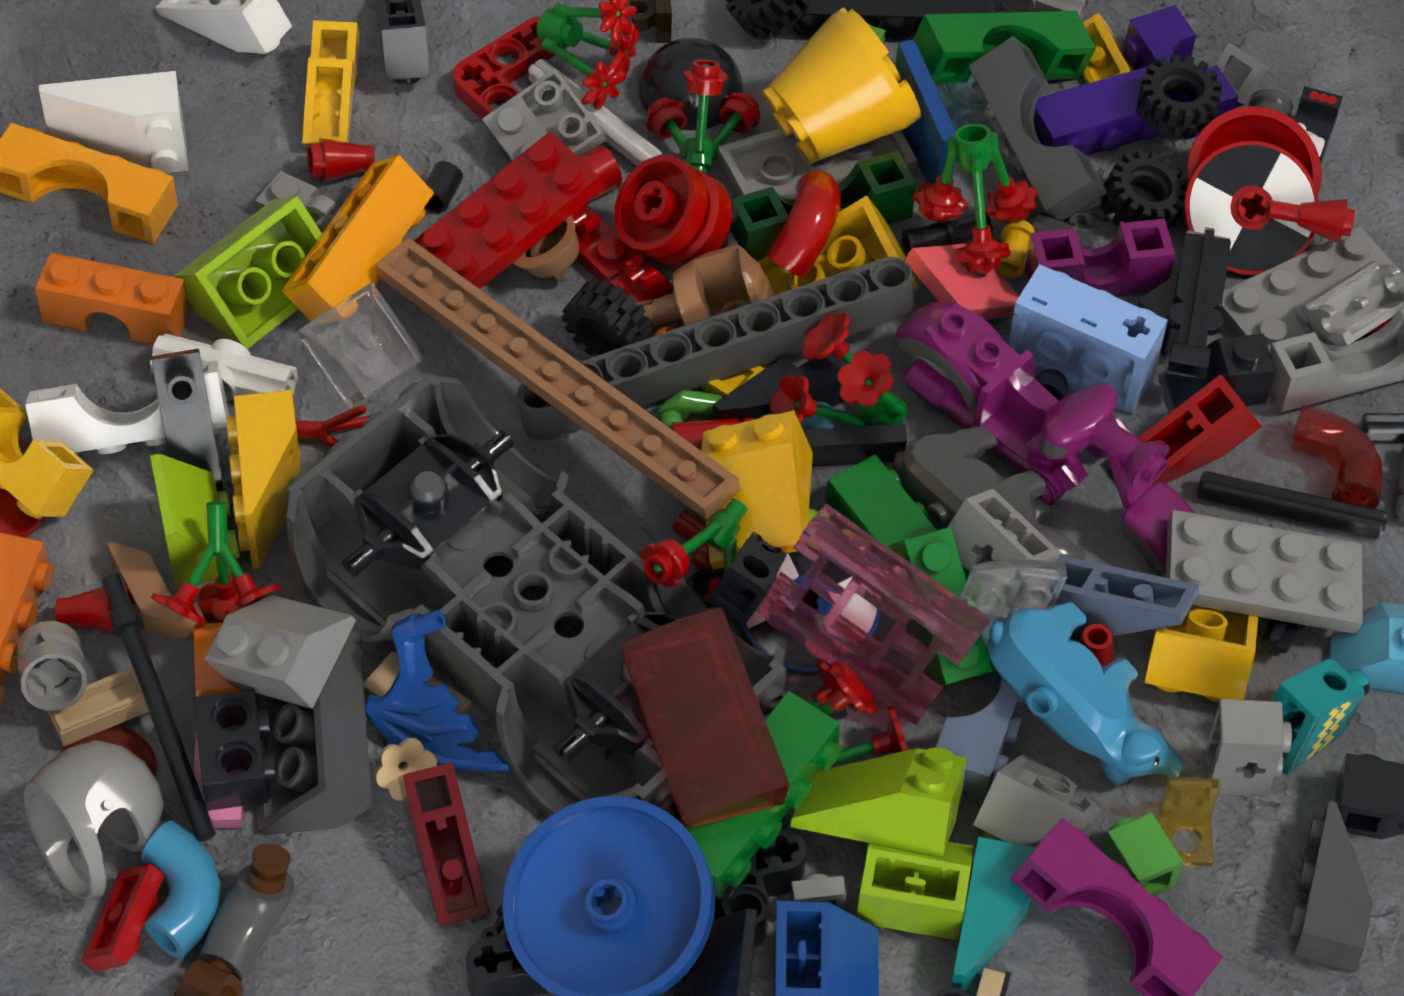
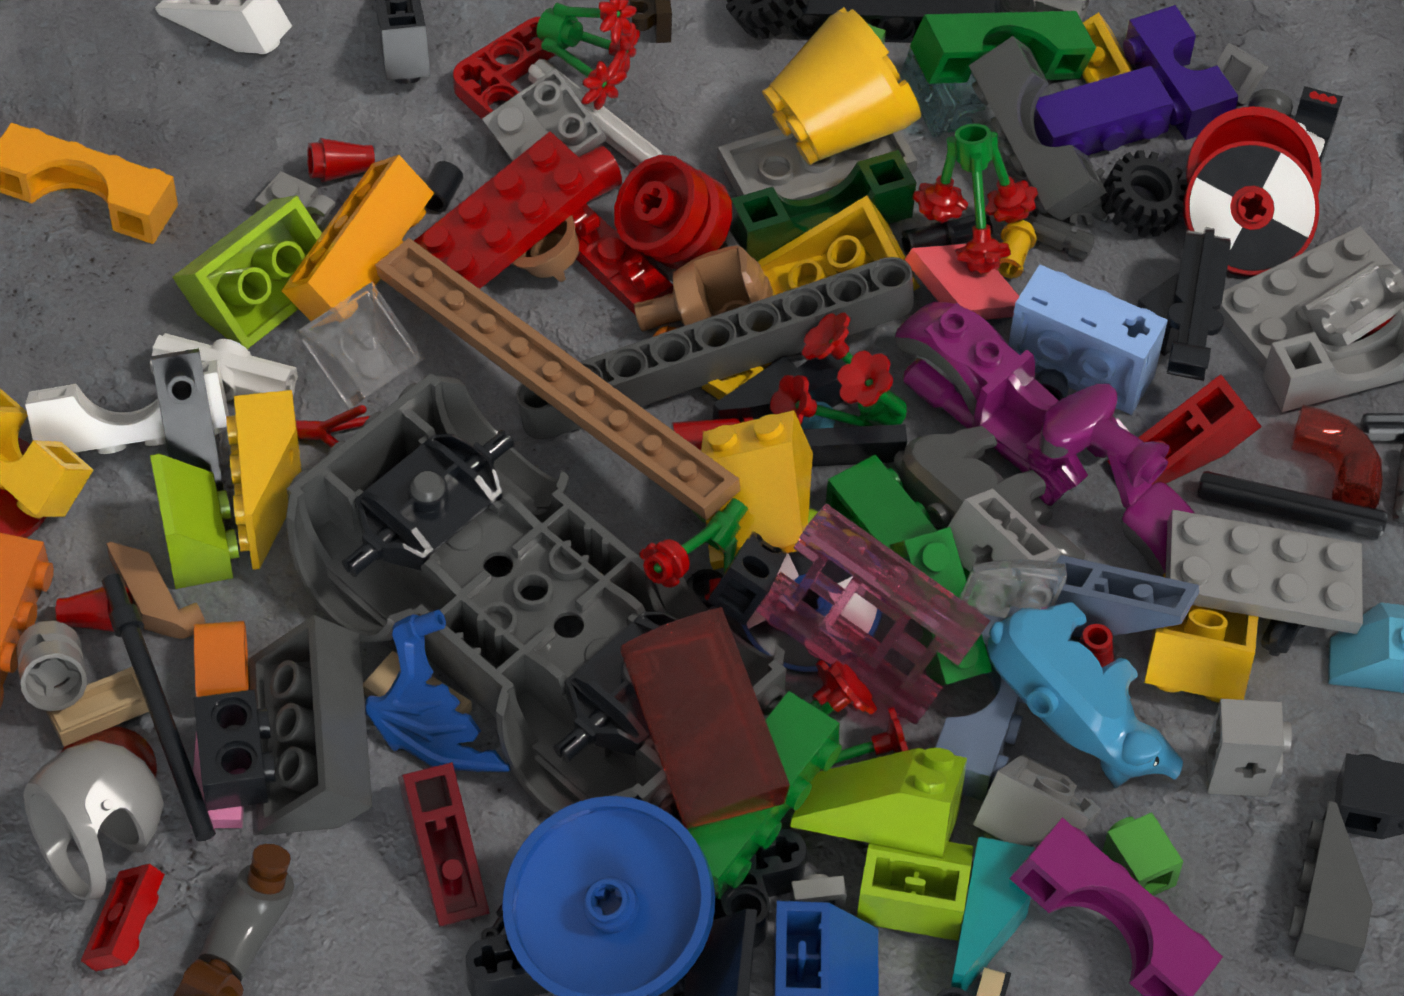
(121, 117): white slope -> none
(144, 301): orange arch -> none
(191, 885): dark azure cylinder -> none
(228, 591): red plant -> none
(280, 648): light grey slope -> none
(330, 81): yellow slope -> none
(400, 760): tan plant -> none
(605, 318): black tyre -> none
(664, 77): black piece -> none
(685, 404): bright green arm -> none
(689, 526): red arm -> none
(737, 114): red plant -> none
(808, 223): red cylinder -> none
(929, 133): blue tile -> none
(1133, 262): magenta arch -> none
(1183, 78): black tyre -> none
(1189, 806): clear yellow bracket -> none
(1243, 364): black slope -> none
(1325, 218): red cone -> none
(1326, 700): teal torso -> none

